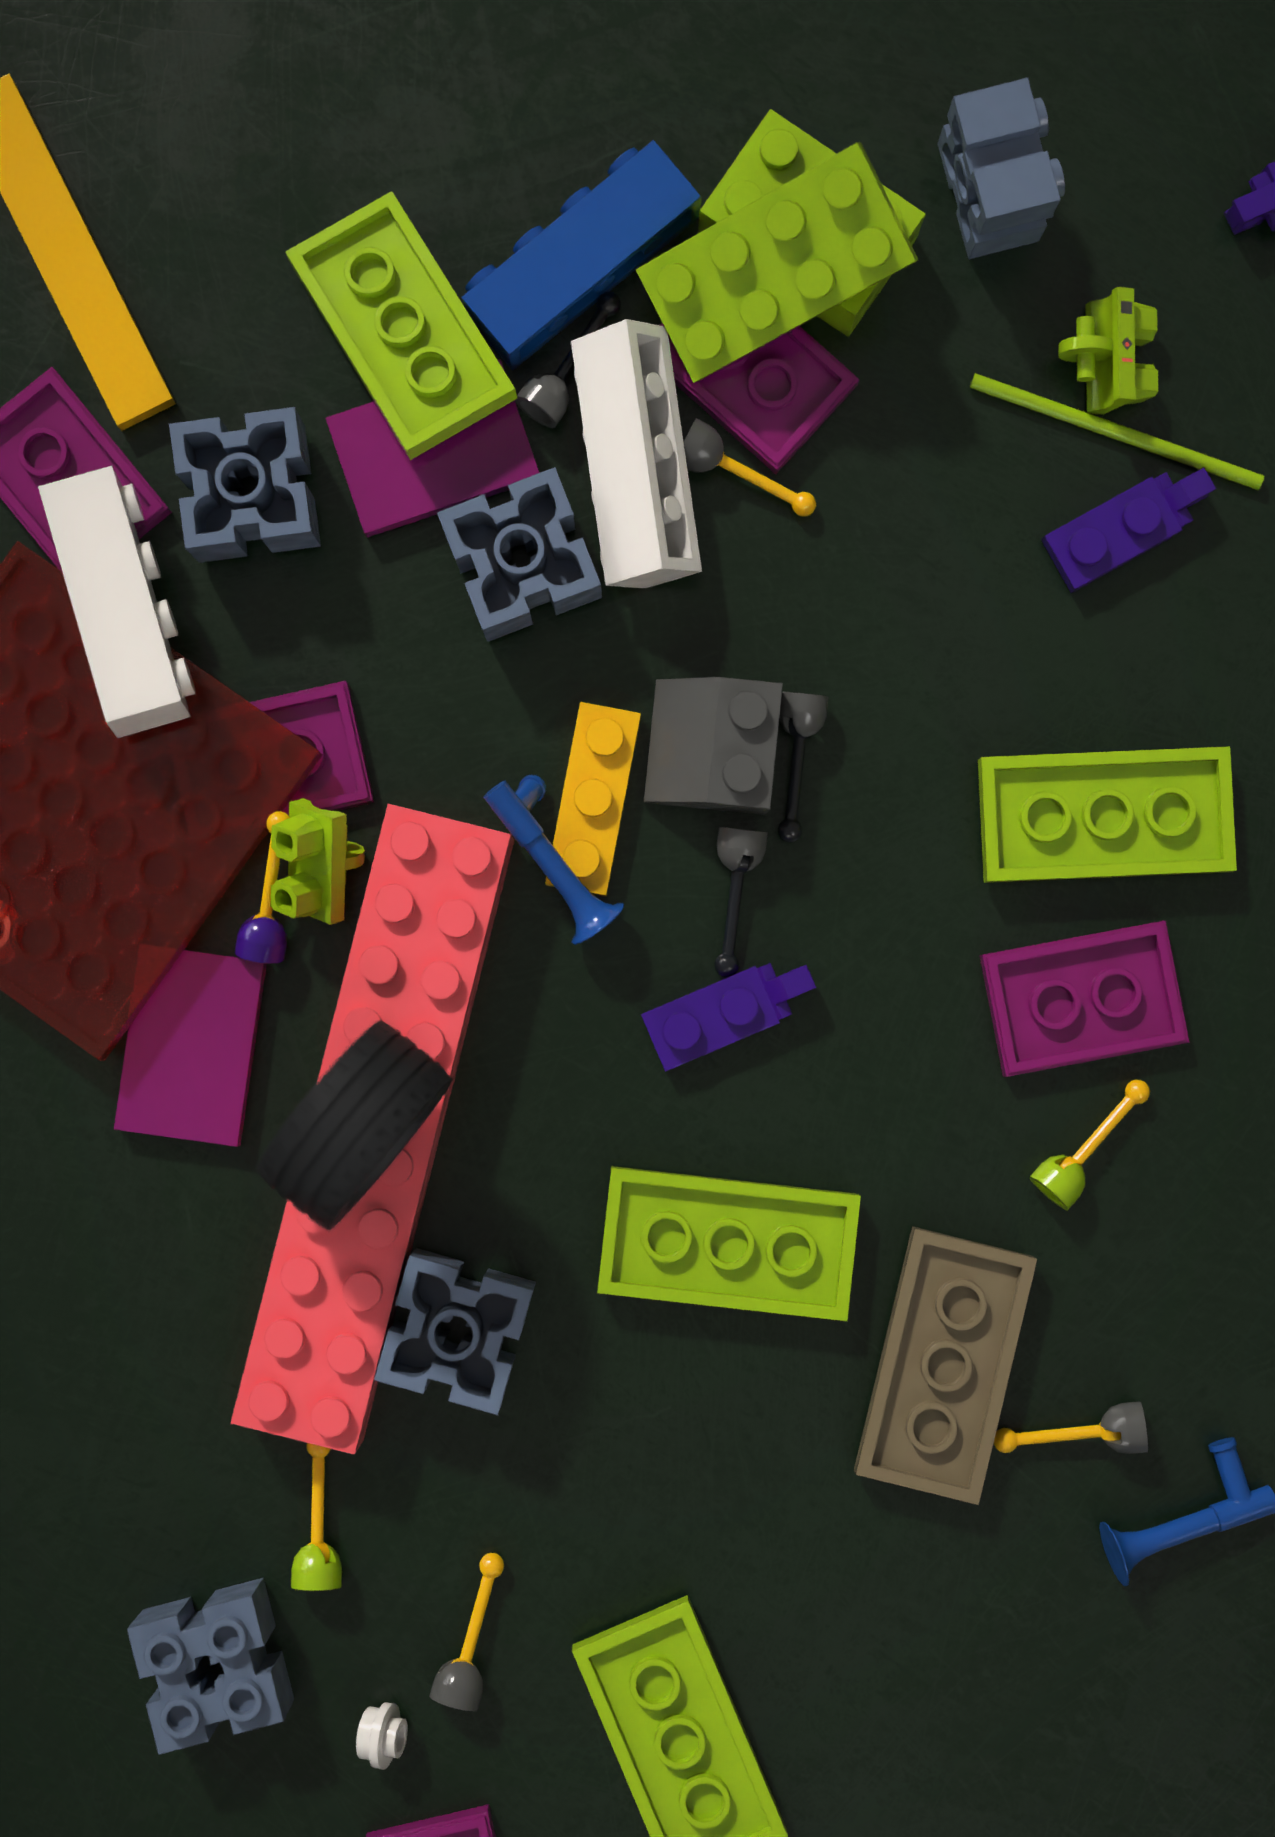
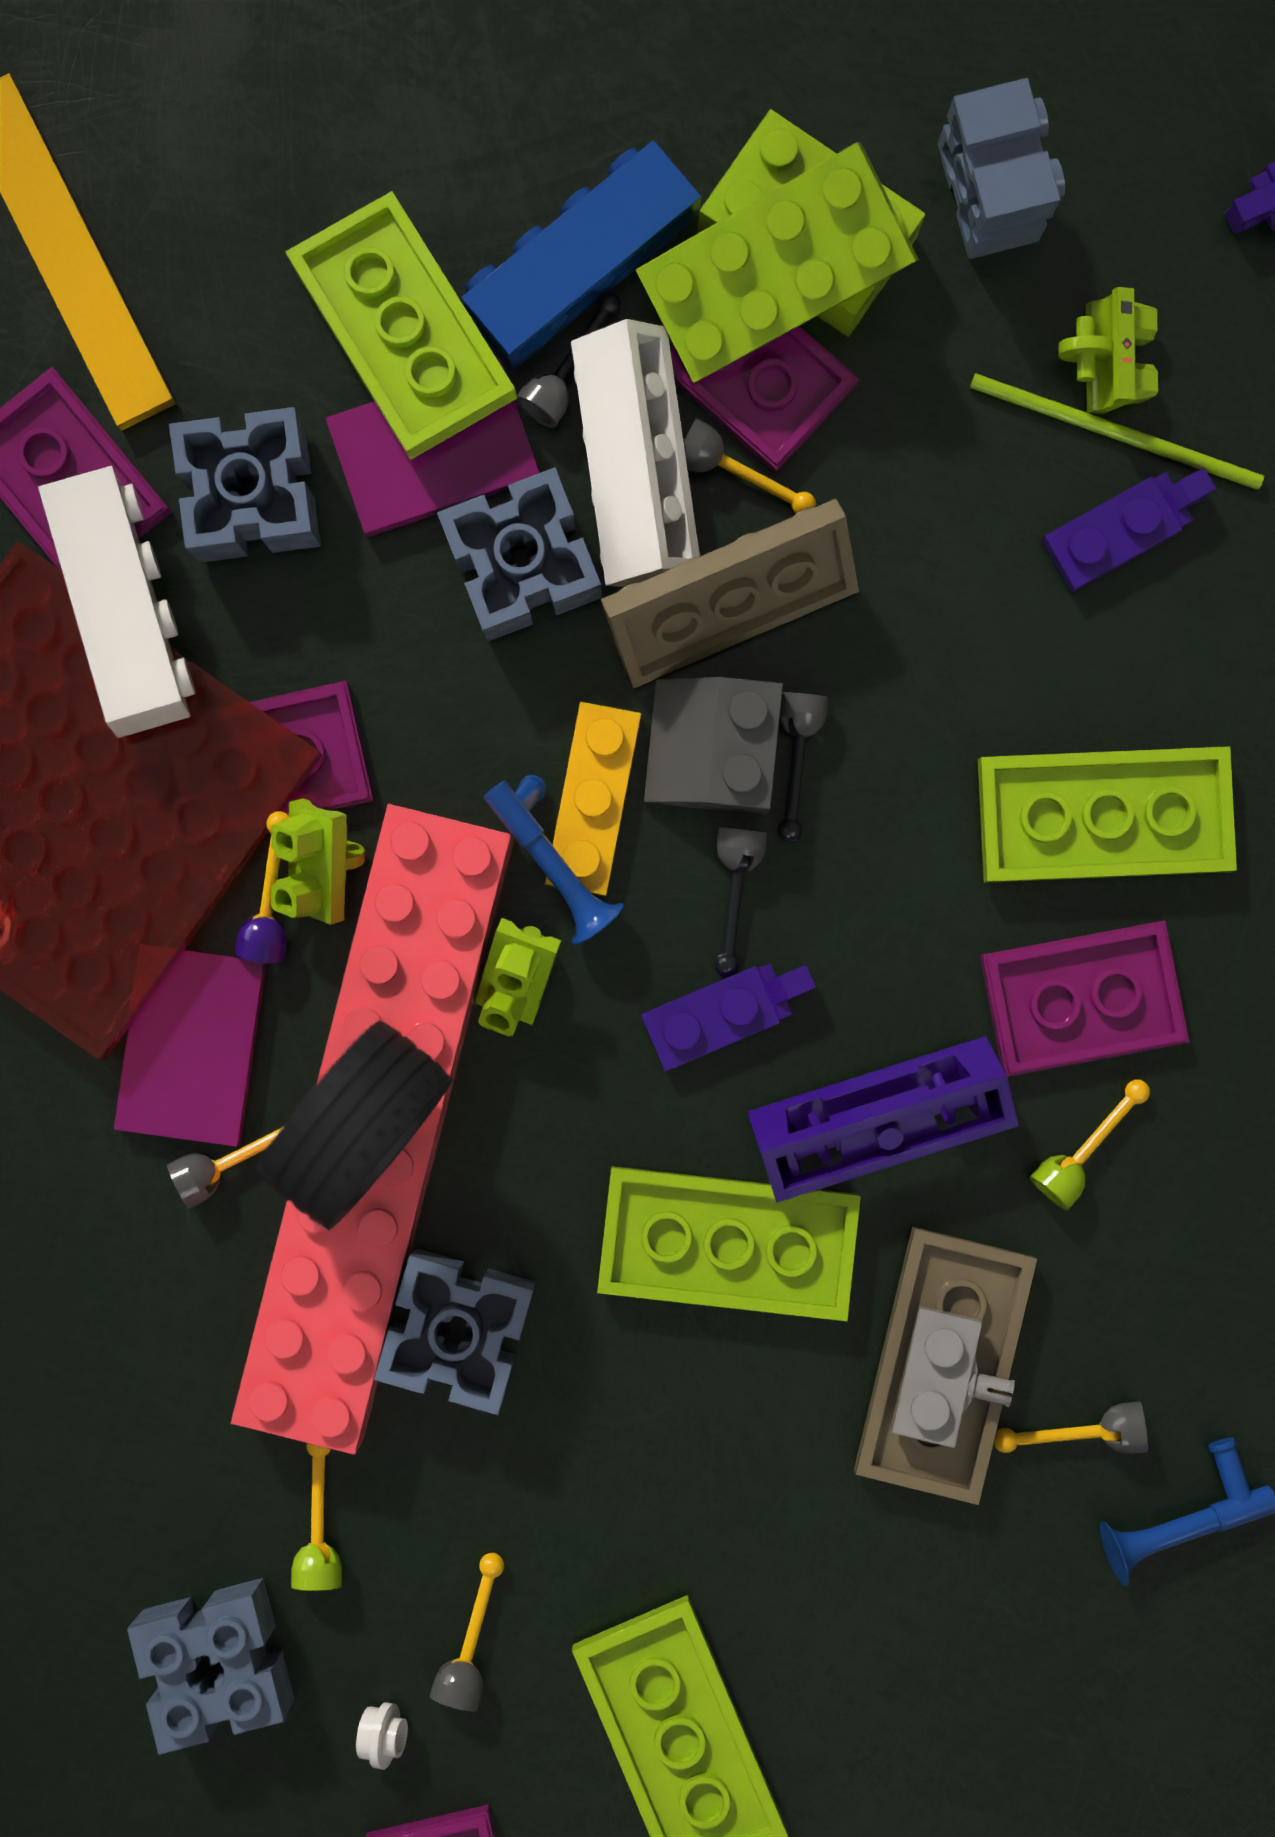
(199, 1176): none -> dark grey hinge
(515, 977): none -> lime hips
(732, 593): none -> dark tan plate
(883, 1117): none -> dark purple brick
(943, 1378): none -> light grey plate

